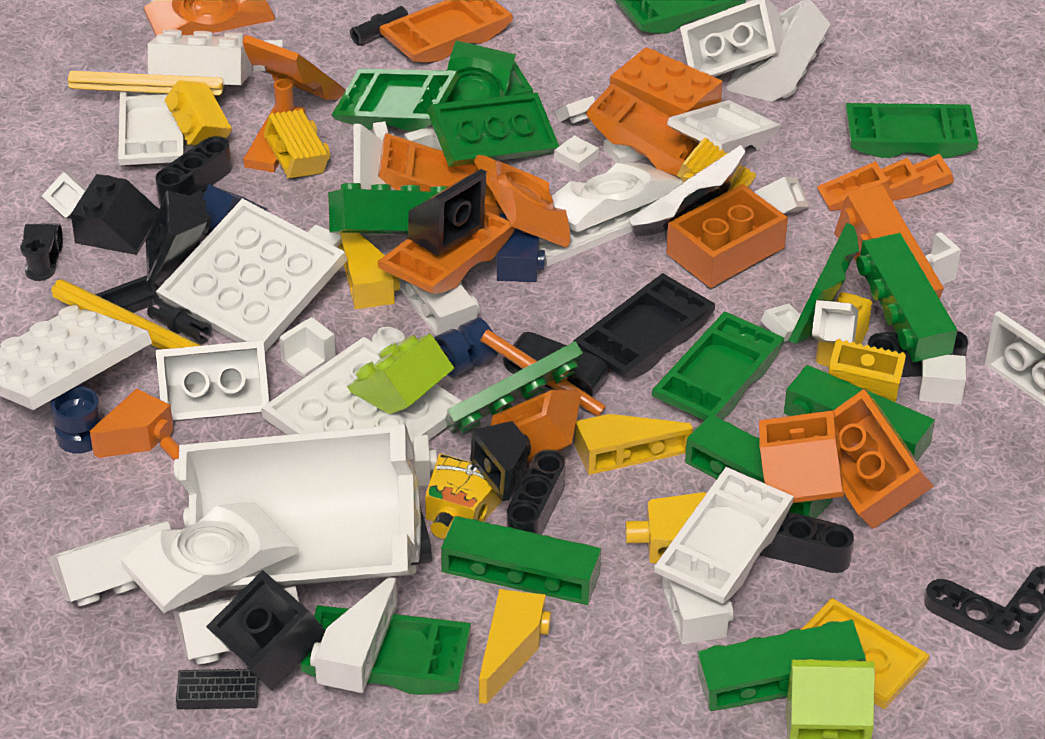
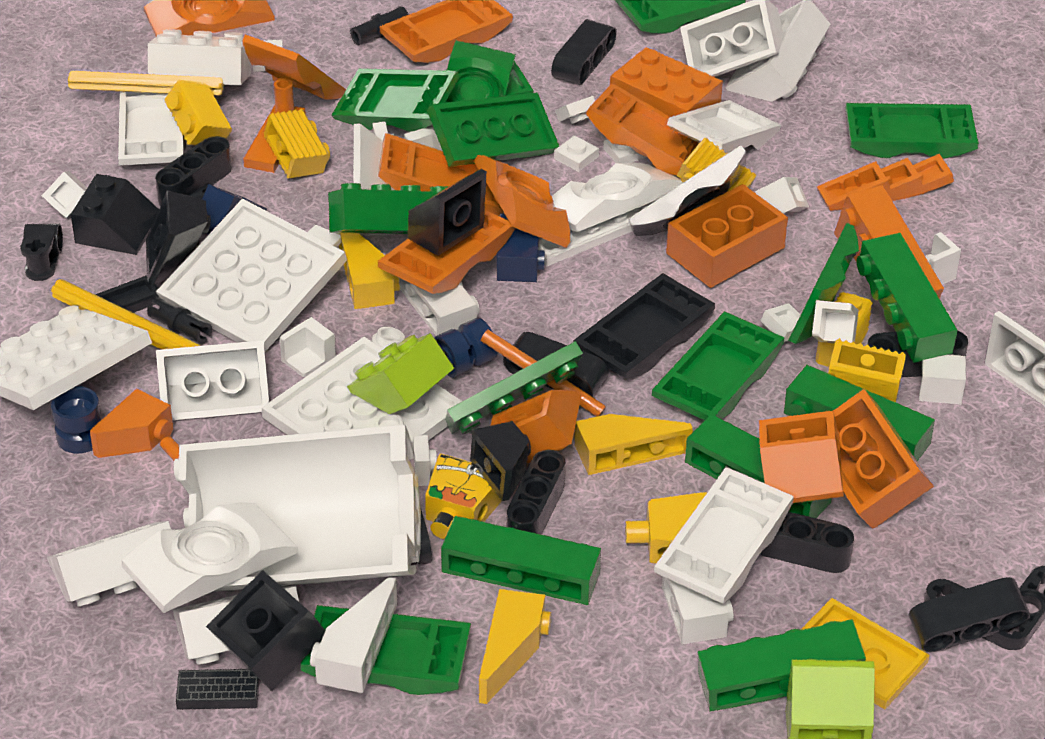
(583, 51): none -> black beam
(969, 614): none -> black beam

